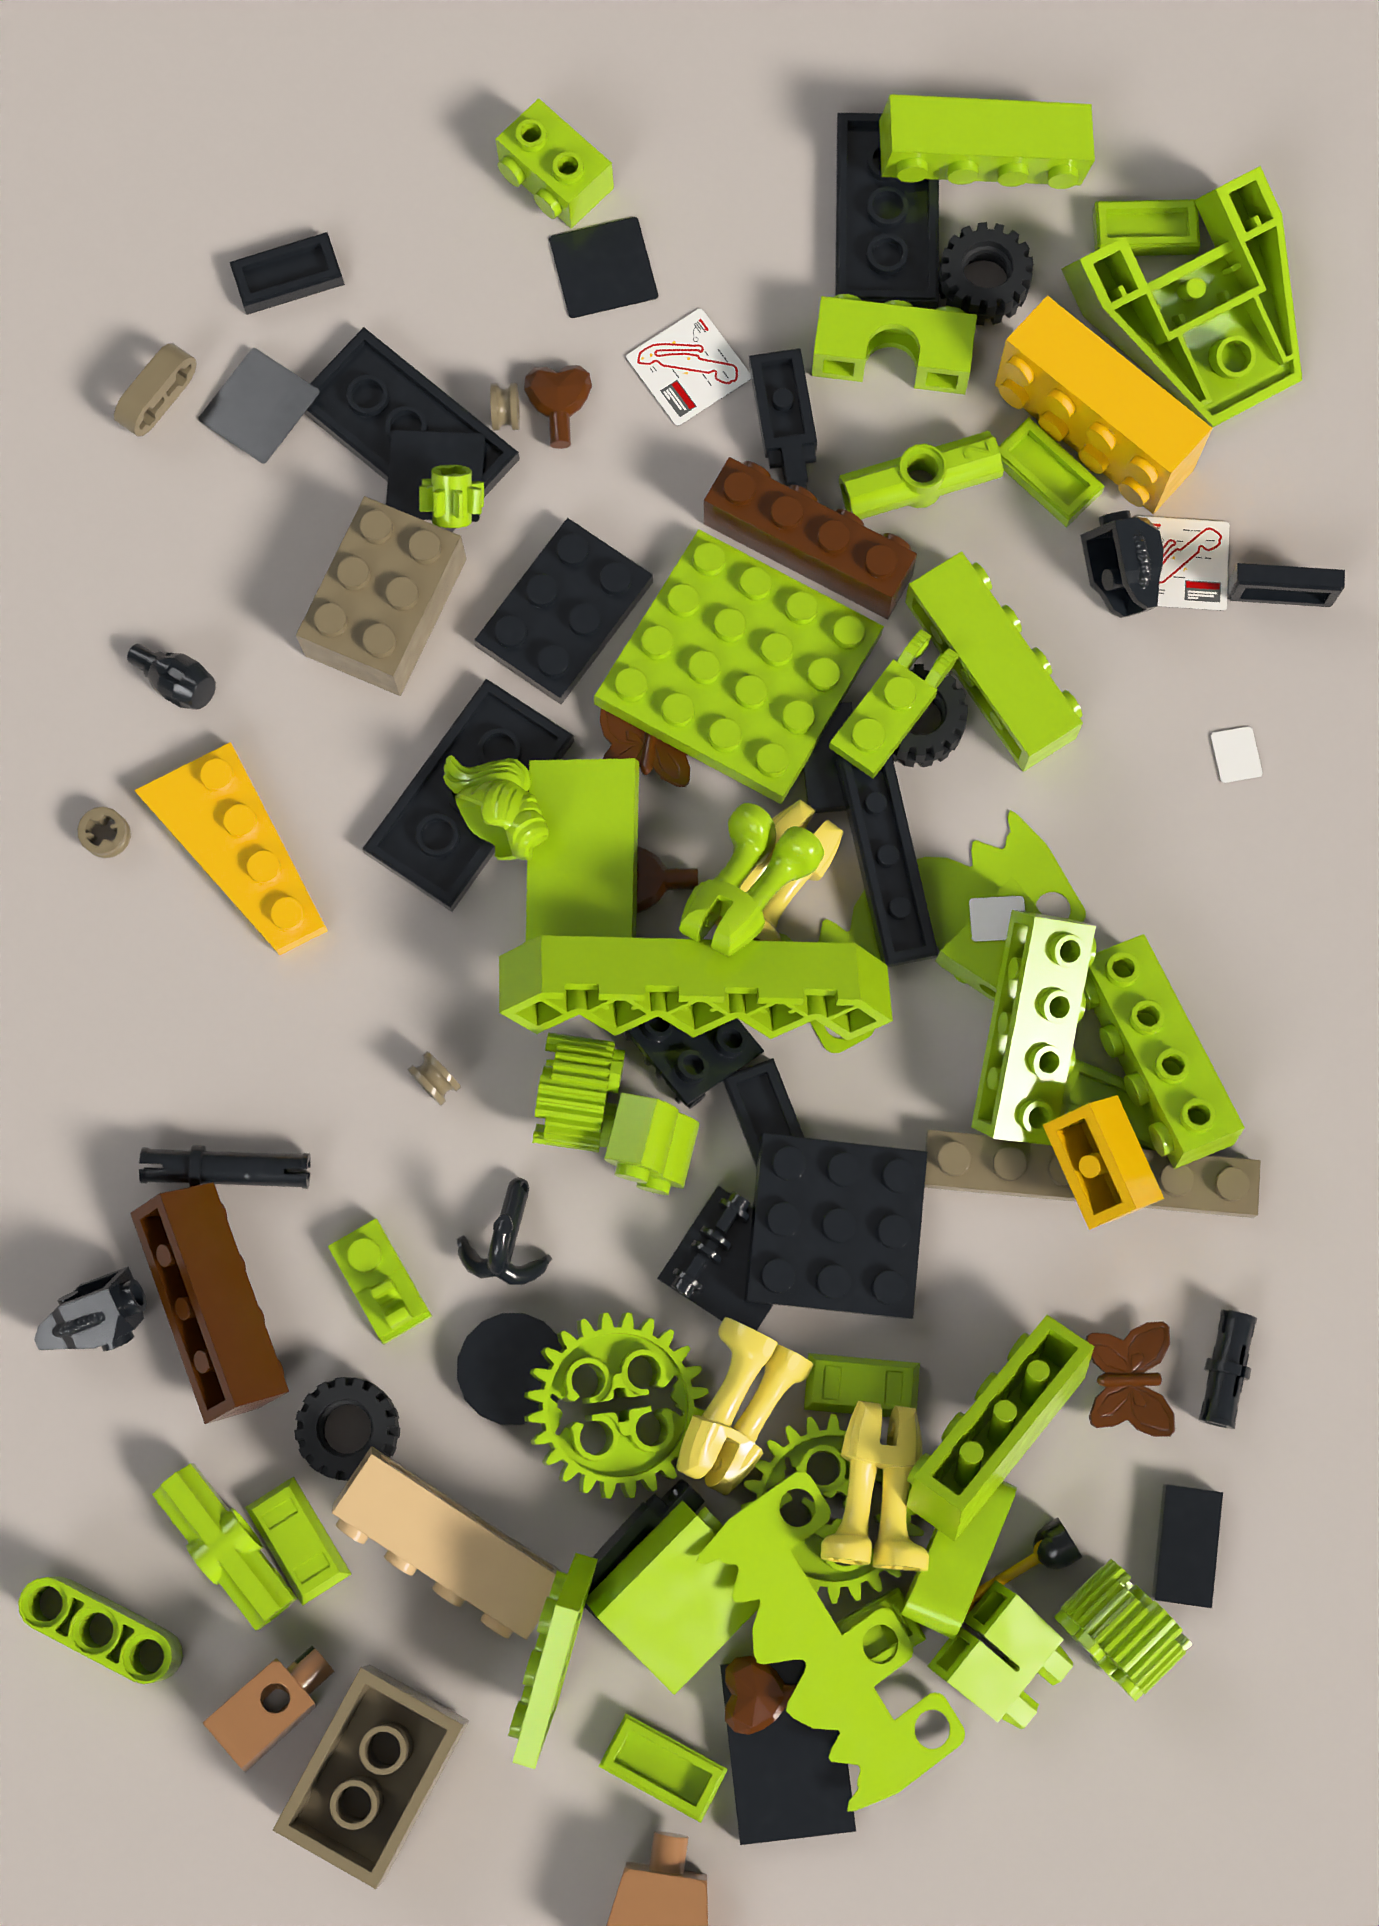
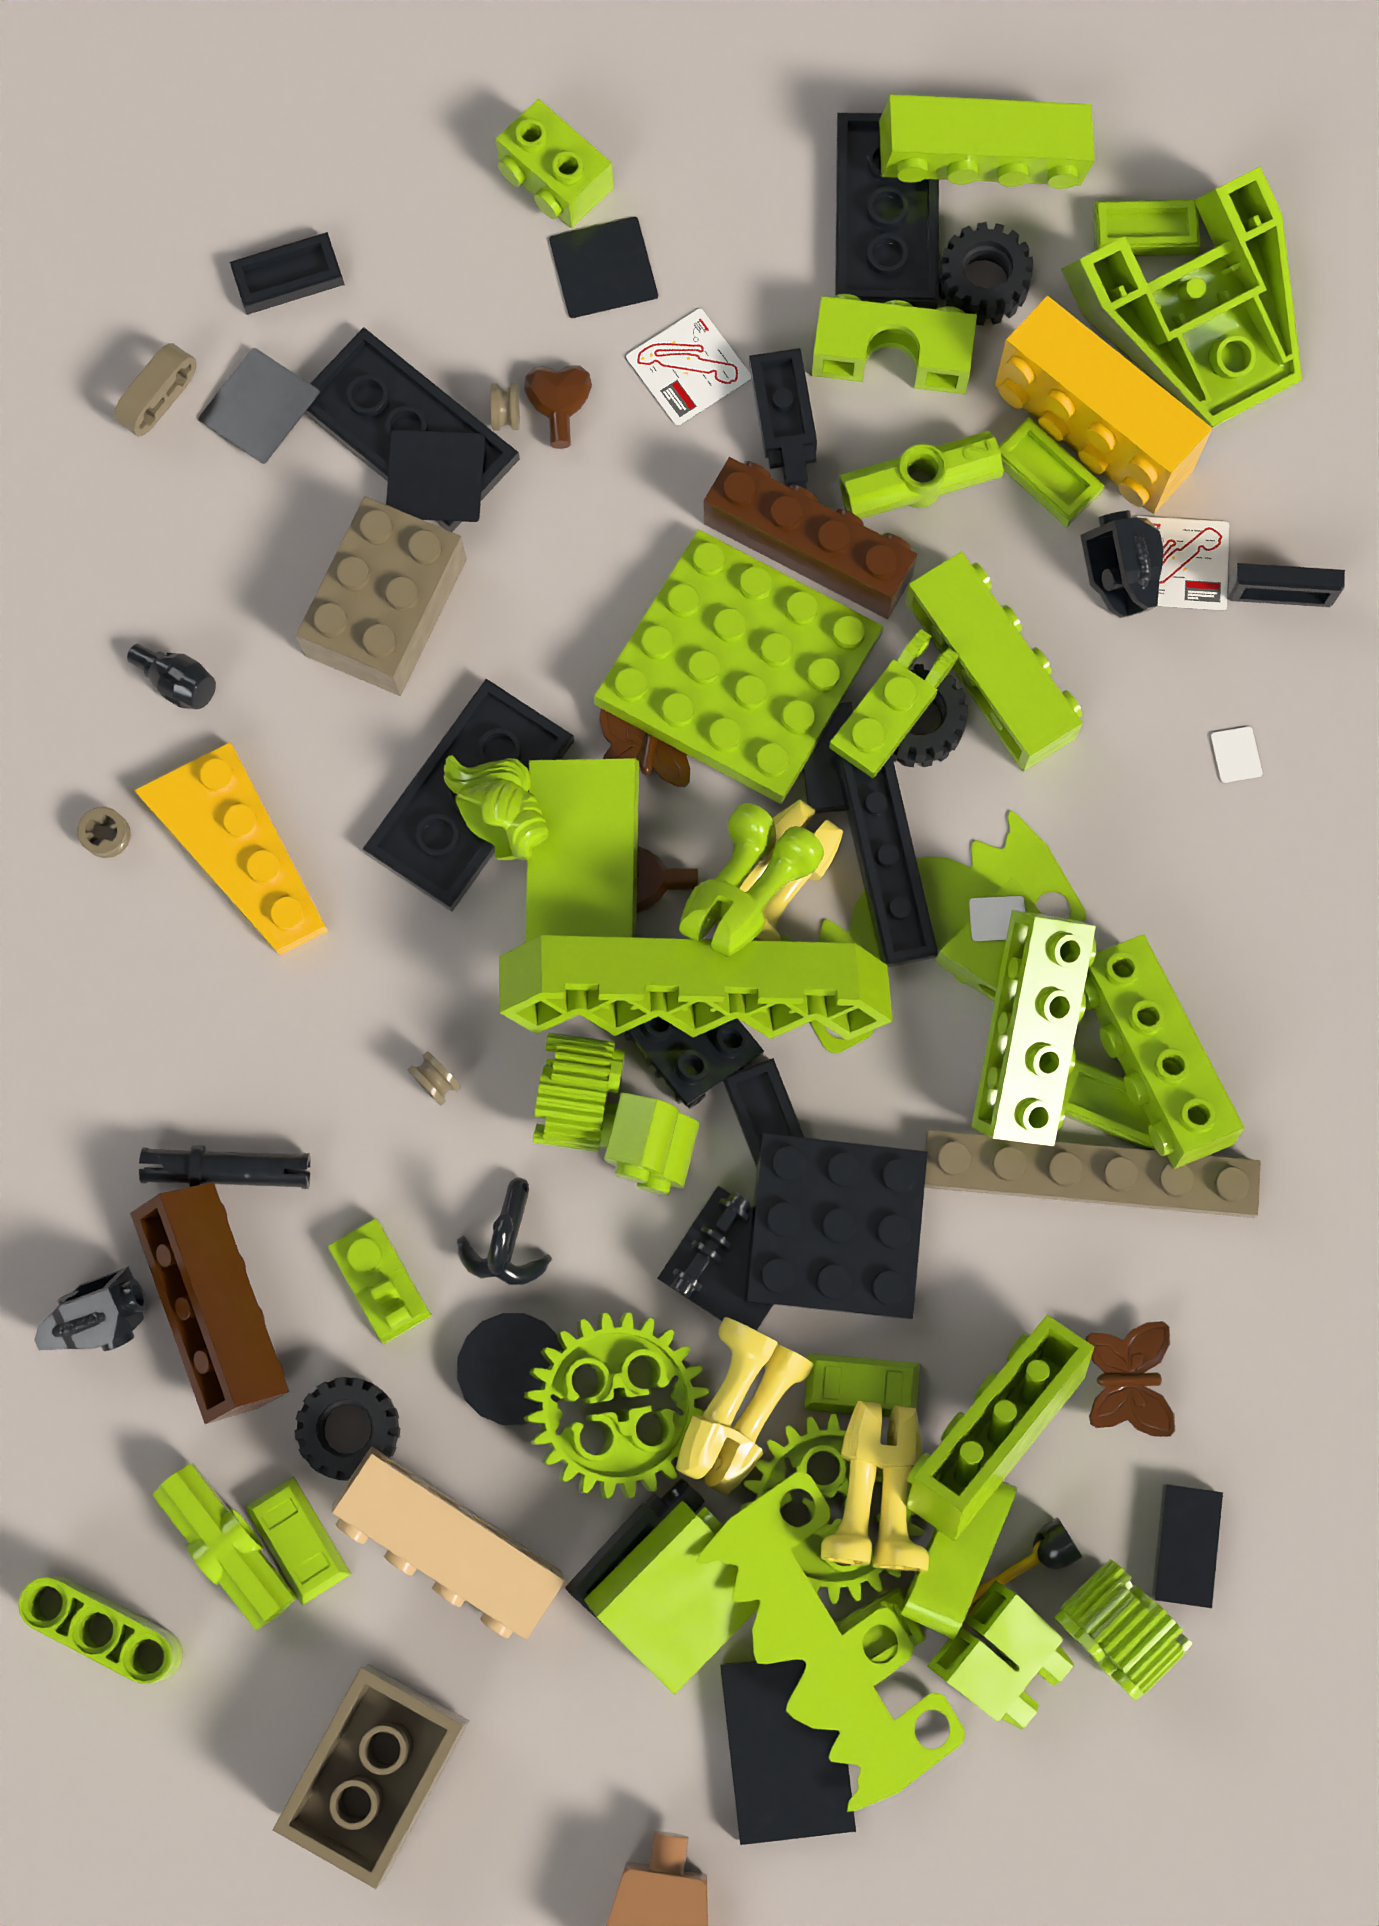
(249, 1729): medium nougat torso -> none
(451, 496): lime gear -> none
(550, 1659): lime plate -> none
(564, 610): black plate -> none
(663, 1767): lime tile -> none
(756, 1695): reddish brown rock -> none
(1103, 1161): yellow brick -> none
(1227, 1369): black pin -> none

